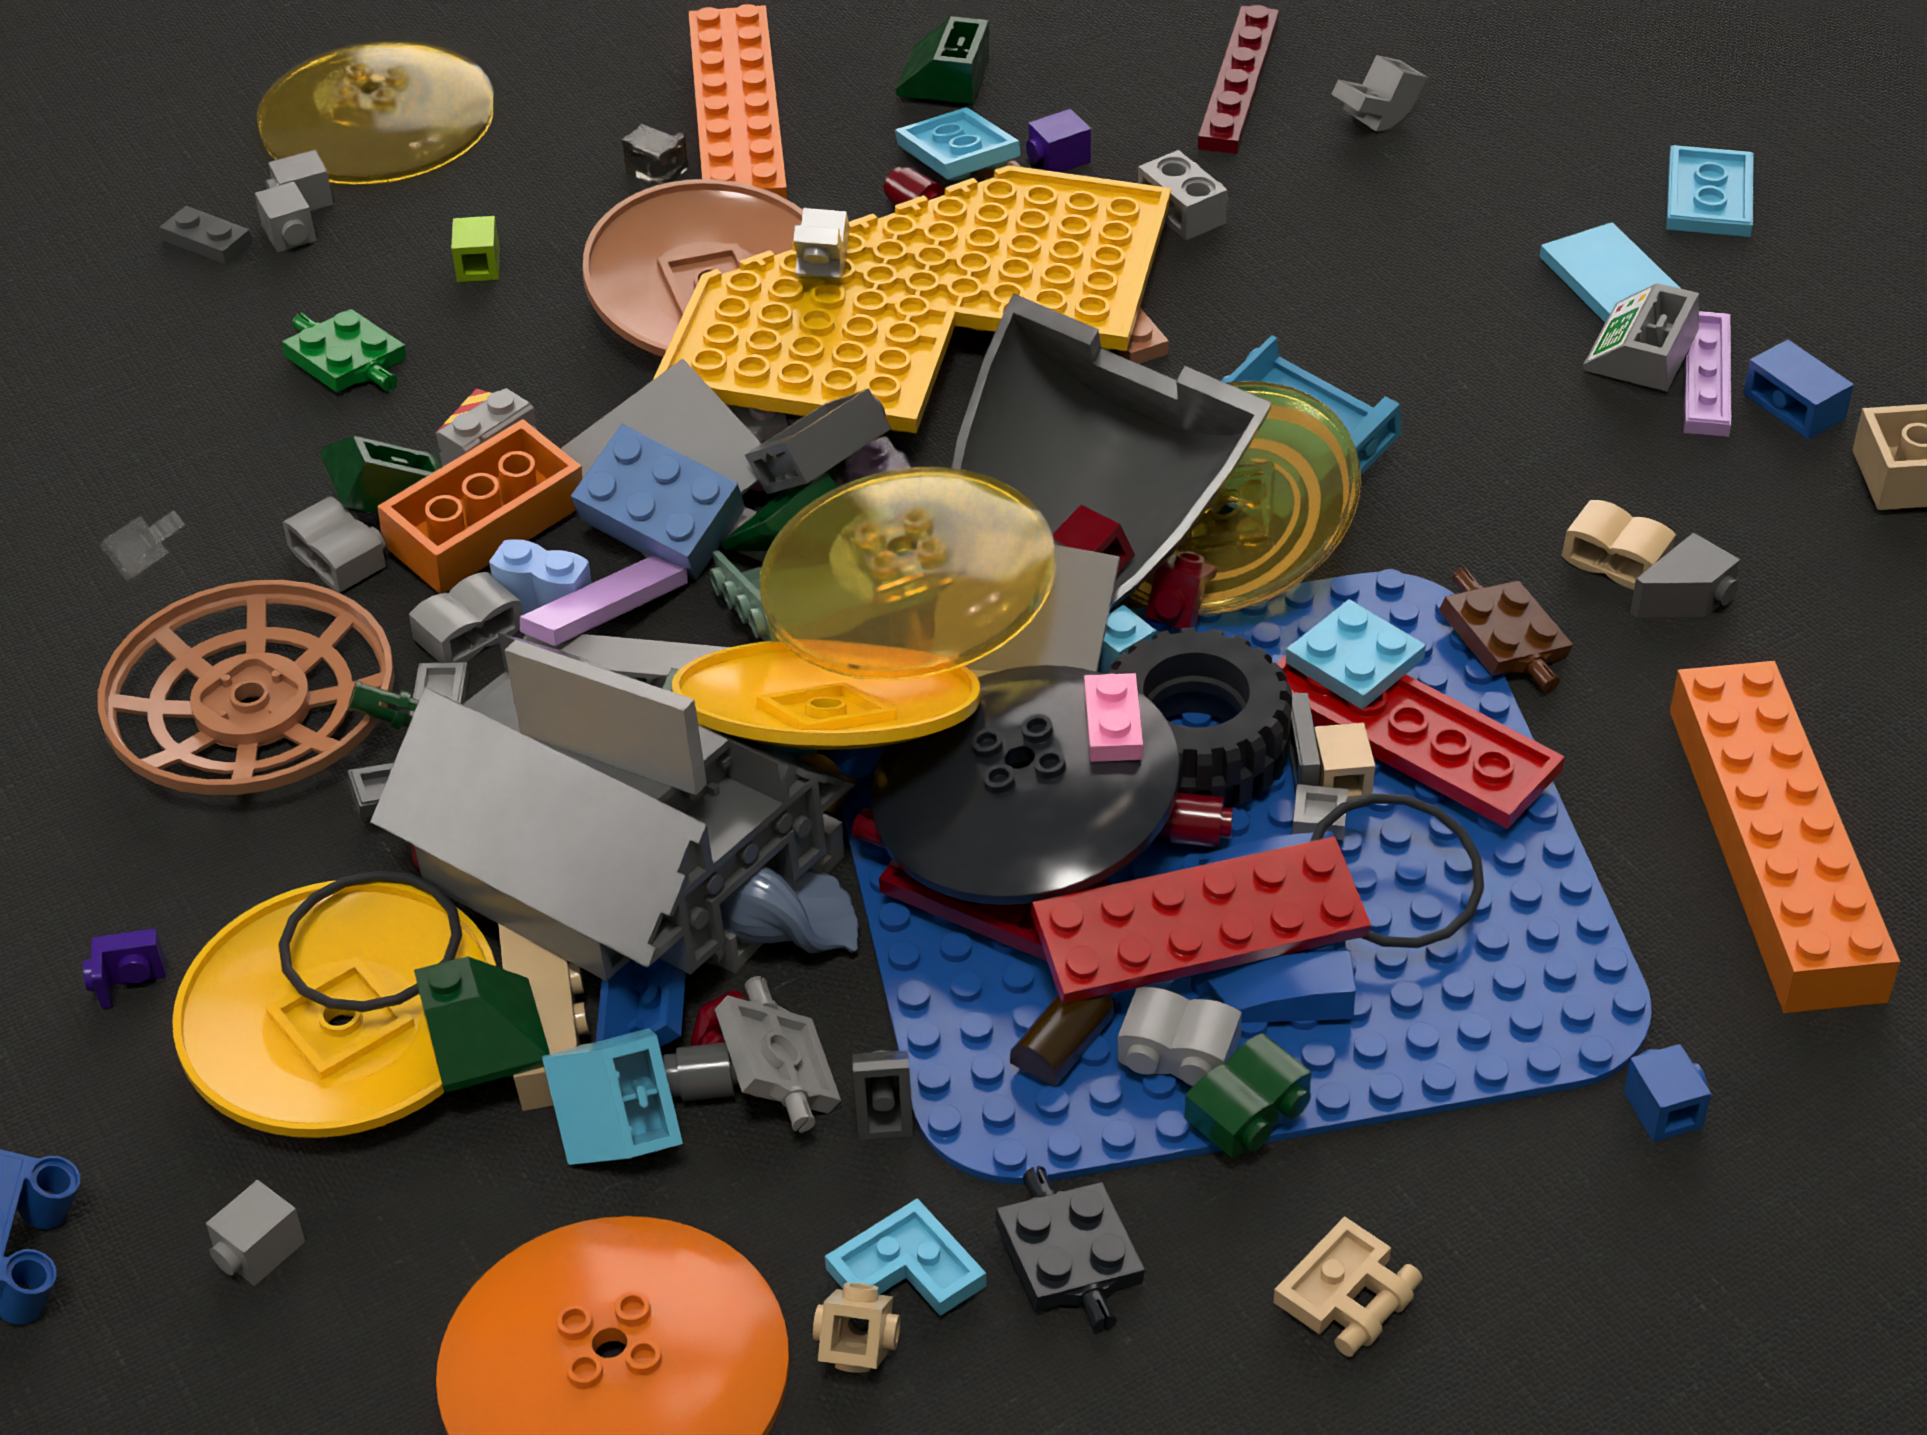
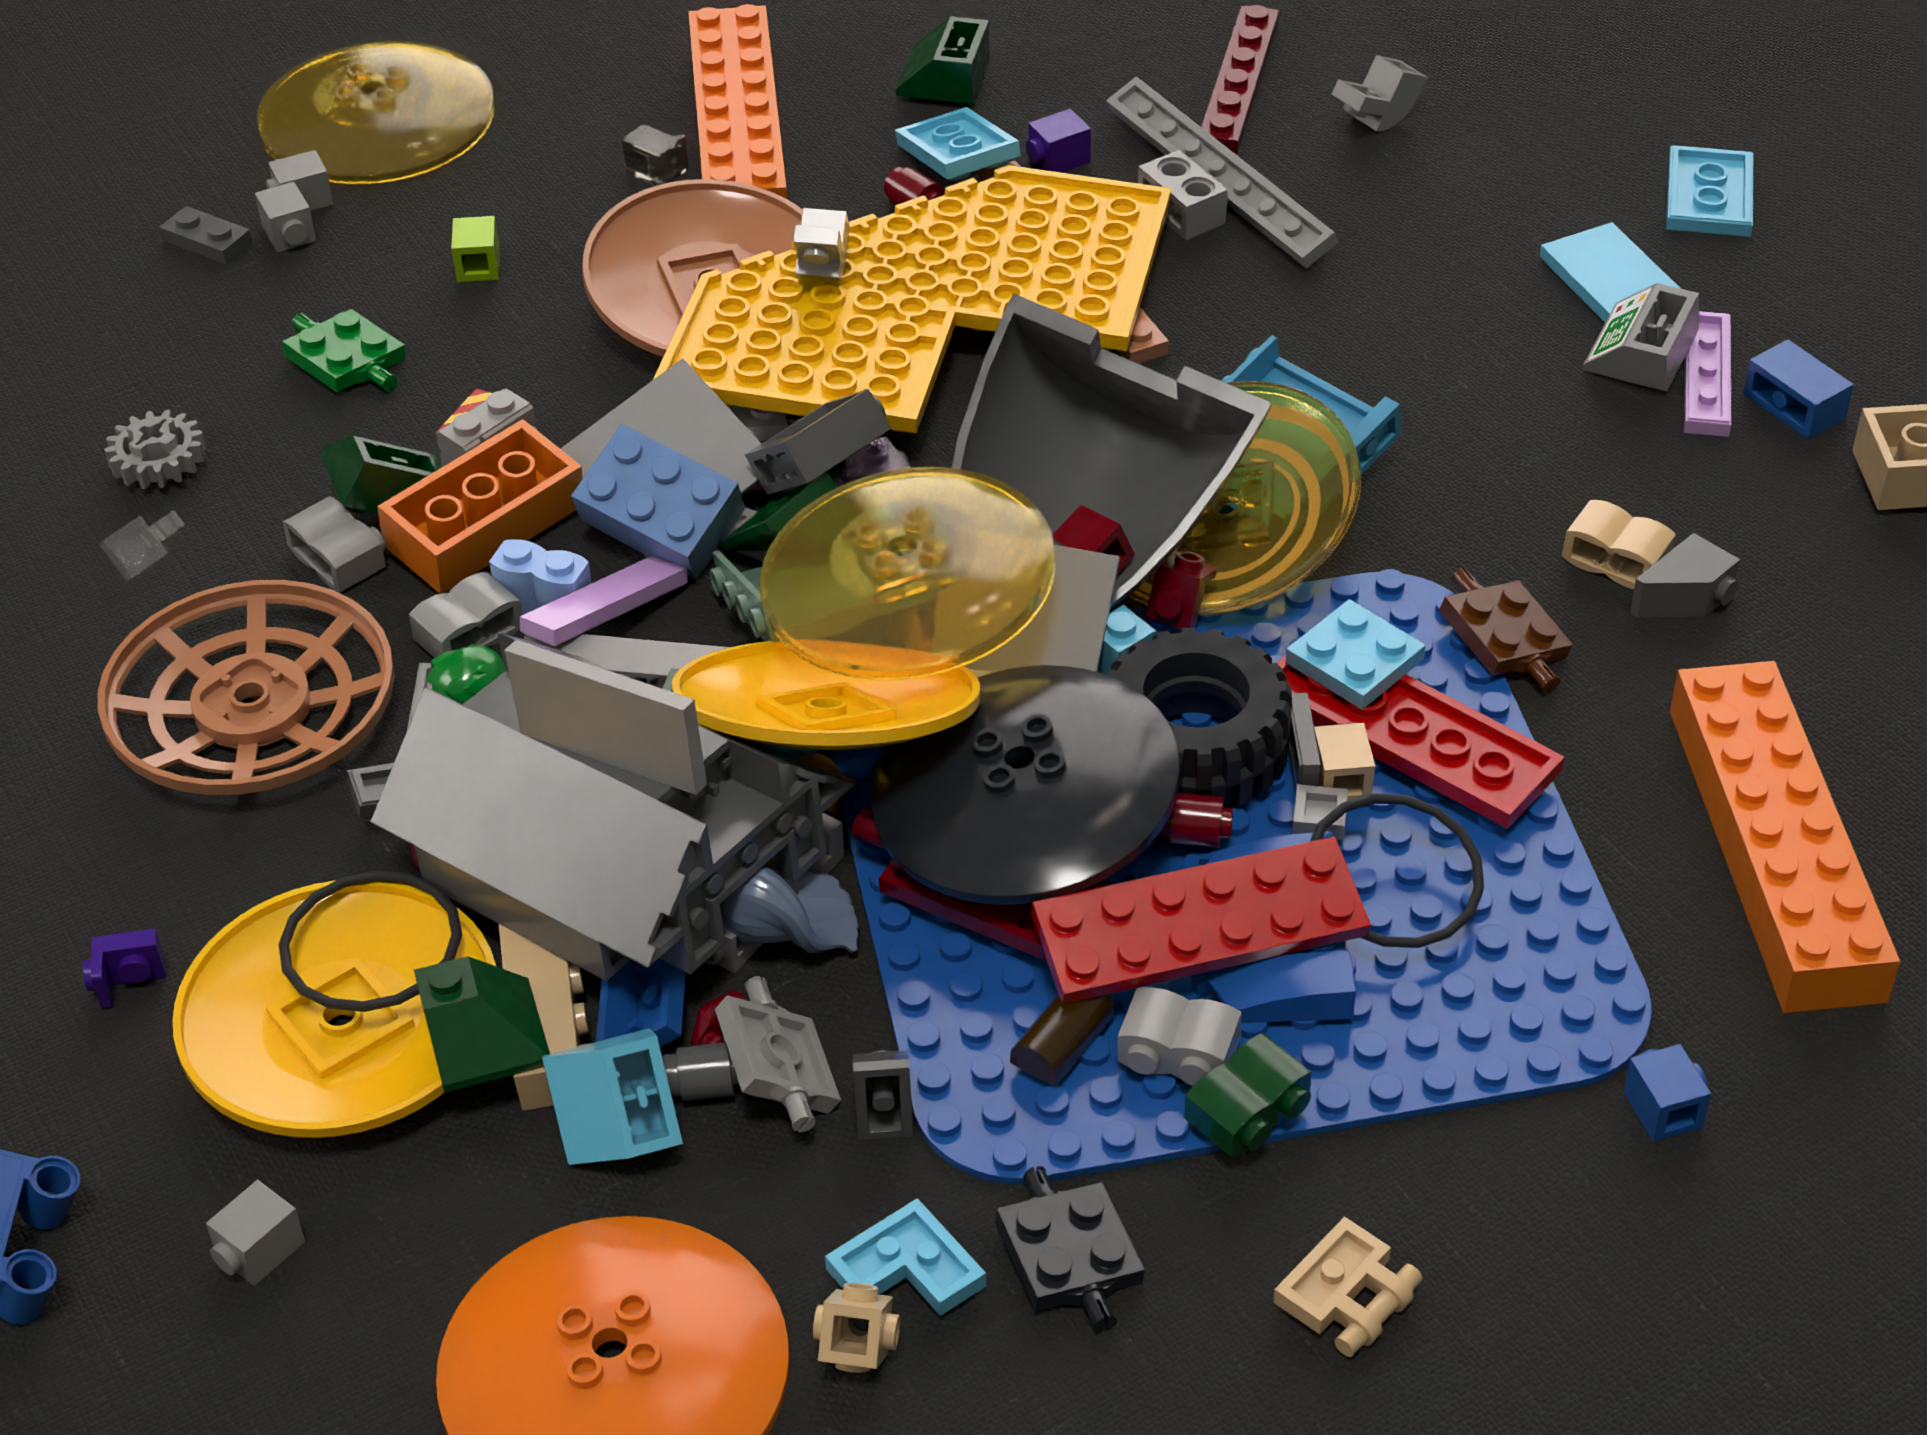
(153, 450): none -> light grey gear
(366, 700): dark green pin -> none
(464, 671): none -> green hair
(1113, 717): bright pink plate -> none
(1247, 190): none -> light grey plate

